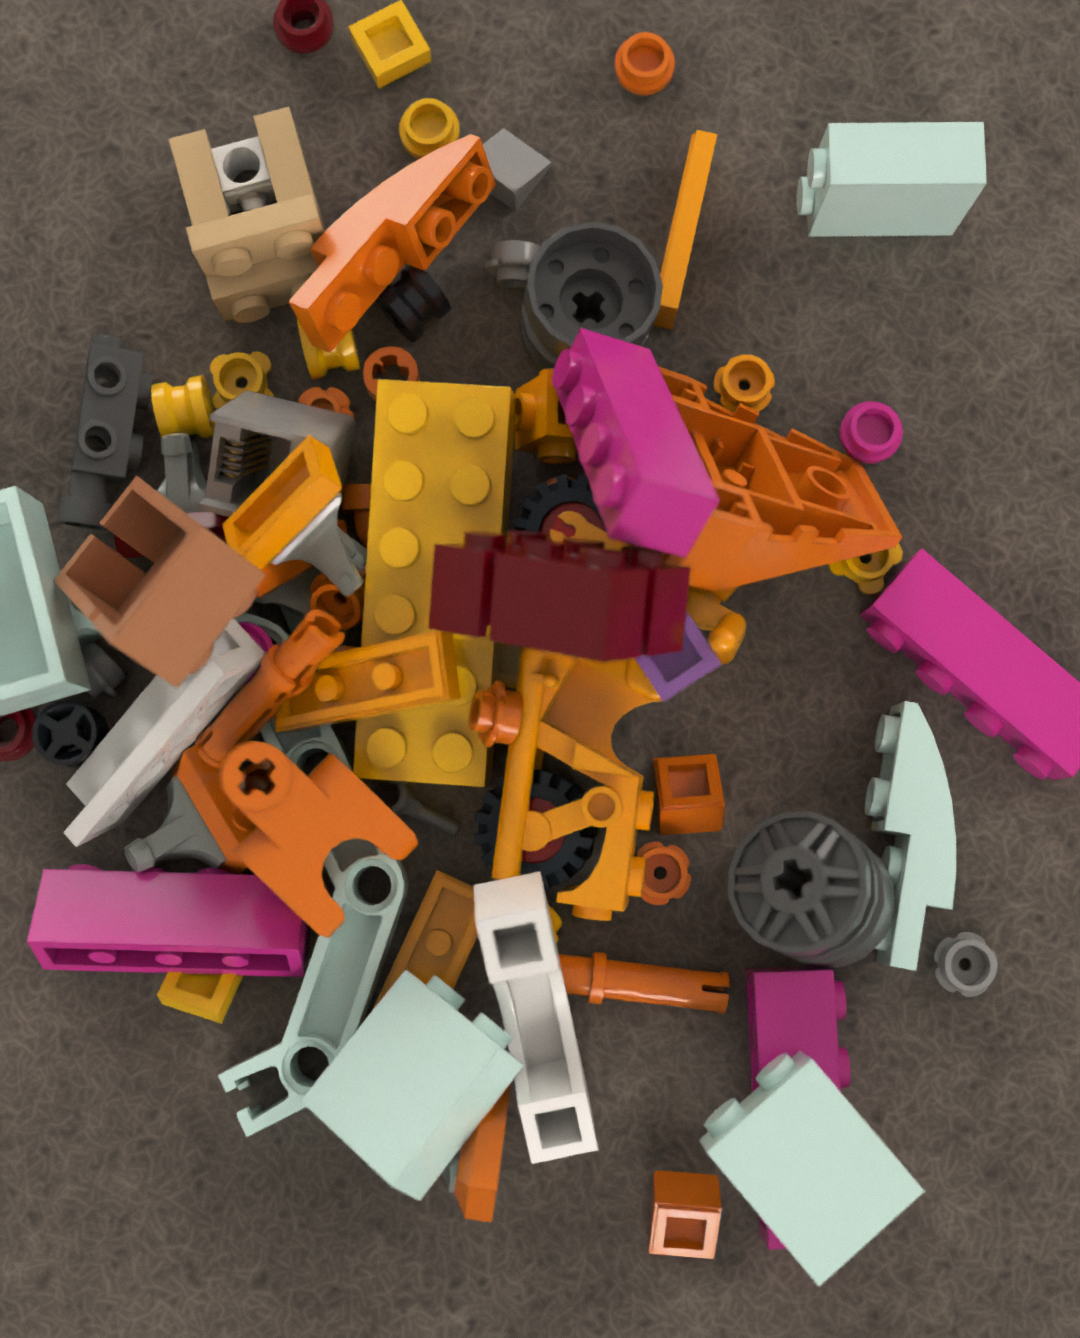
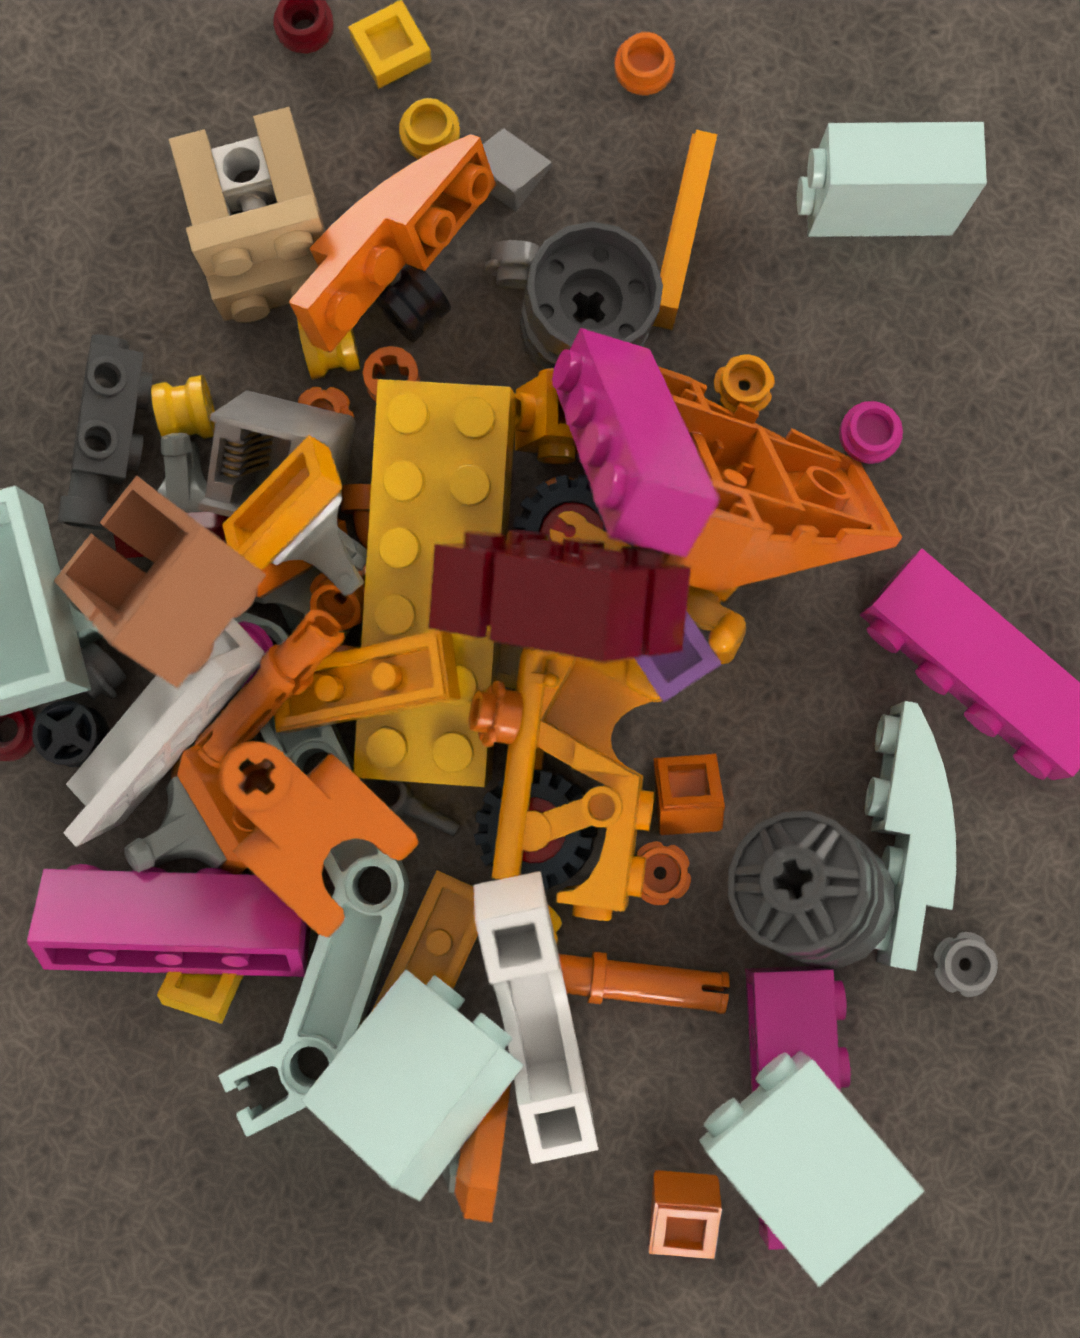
(238, 365): yellow plate -> none
(868, 575): yellow plate -> none

